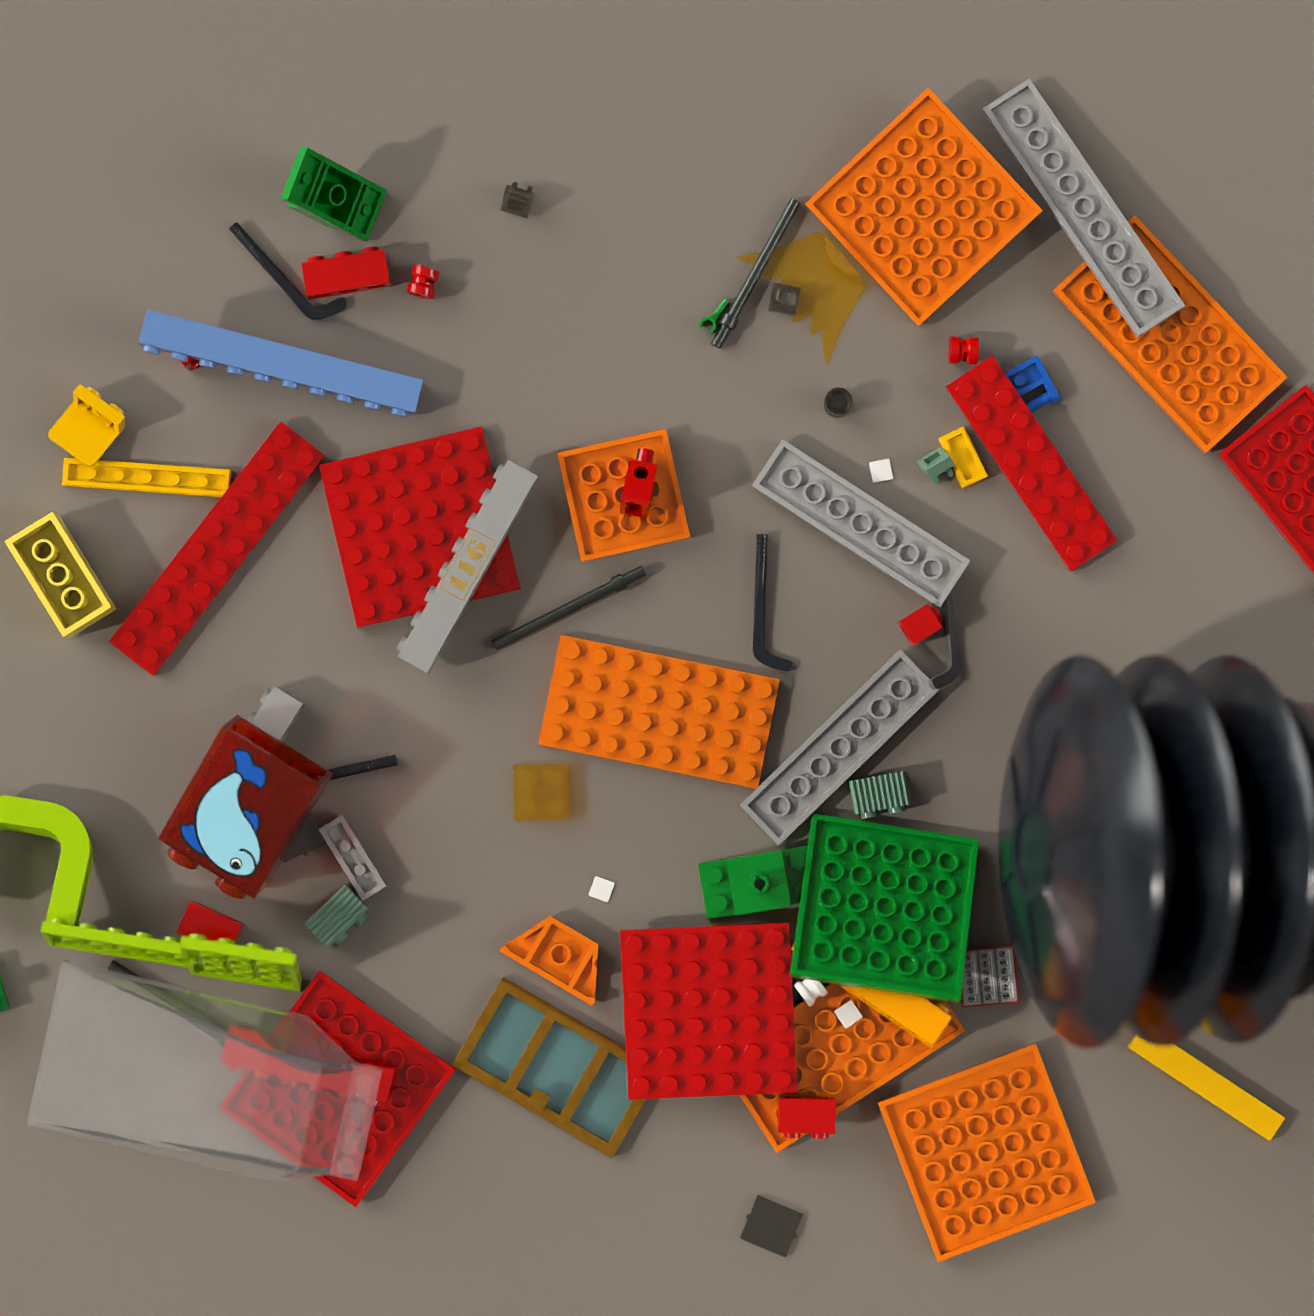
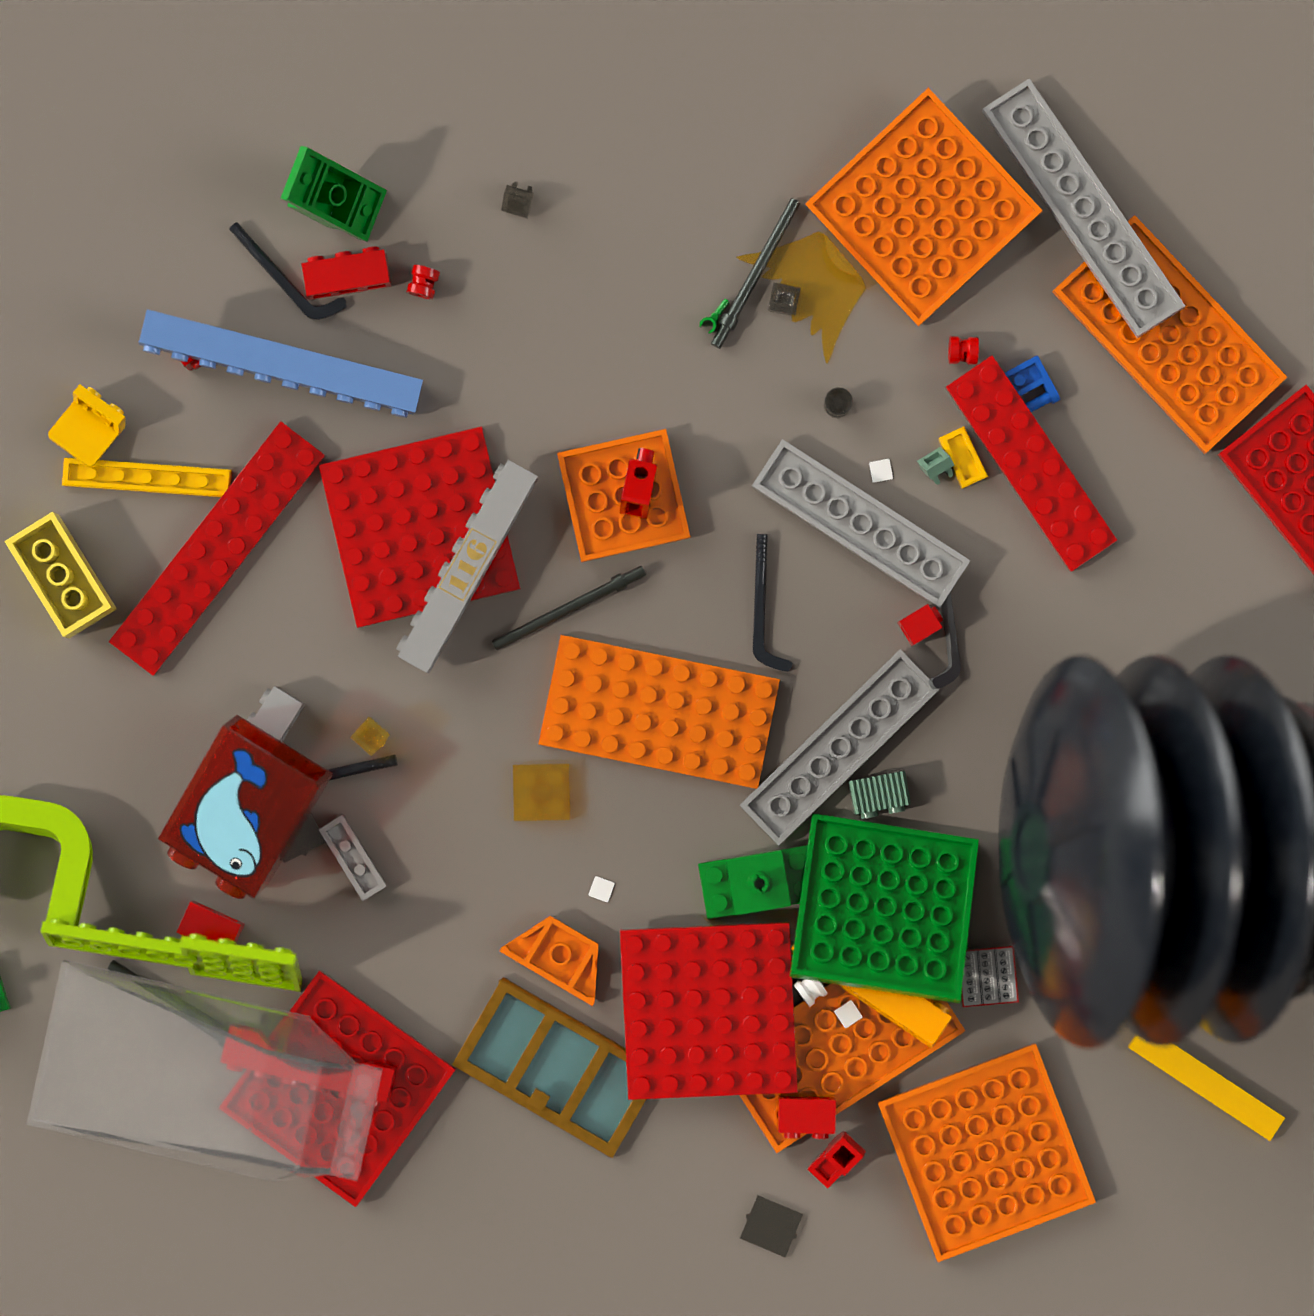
(337, 916): sand green brick -> none
(370, 736): none -> clear yellow brick
(836, 1159): none -> red brick

